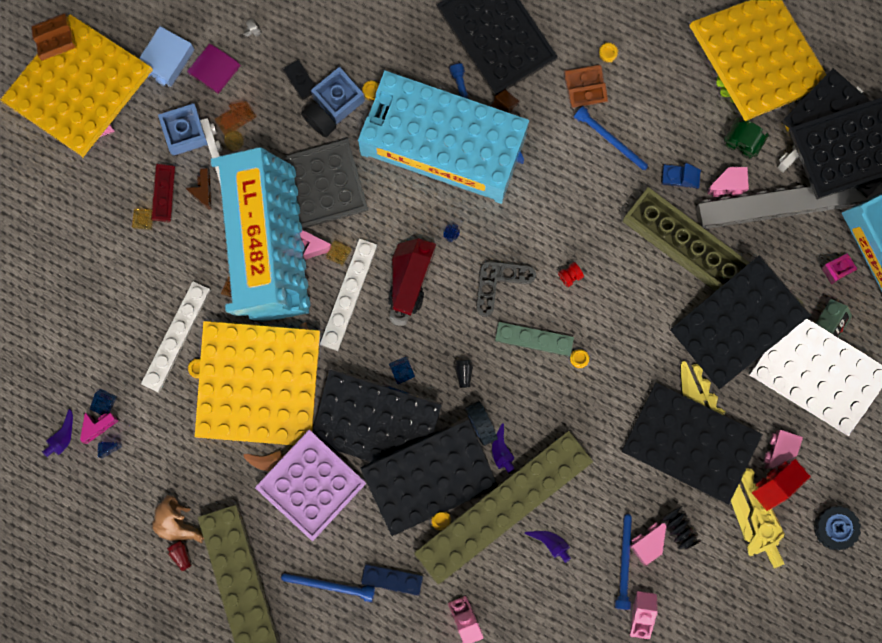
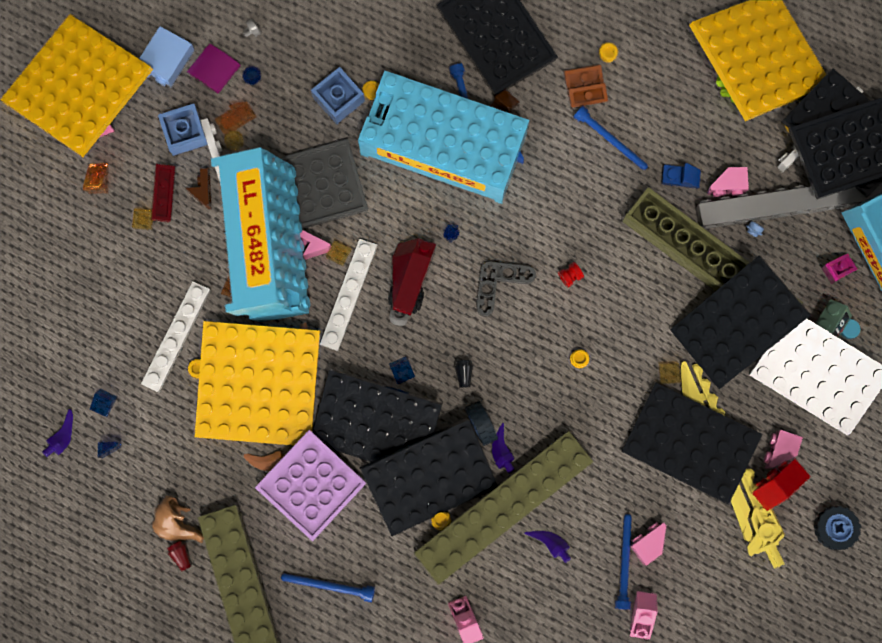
(53, 37): dark orange slope -> none
(91, 429): dark pink slope -> none
(96, 179): none -> clear orange slope
(252, 75): none -> clear blue plate
(299, 79): black plate -> none
(318, 120): black tyre -> none
(392, 580): dark blue plate -> none
(534, 339): sand green plate -> none
(669, 373): none -> clear yellow tile
(681, 529): black piece -> none
(746, 138): dark green brick -> none
(754, 229): none -> light blue plate
(851, 330): none -> medium azure tile

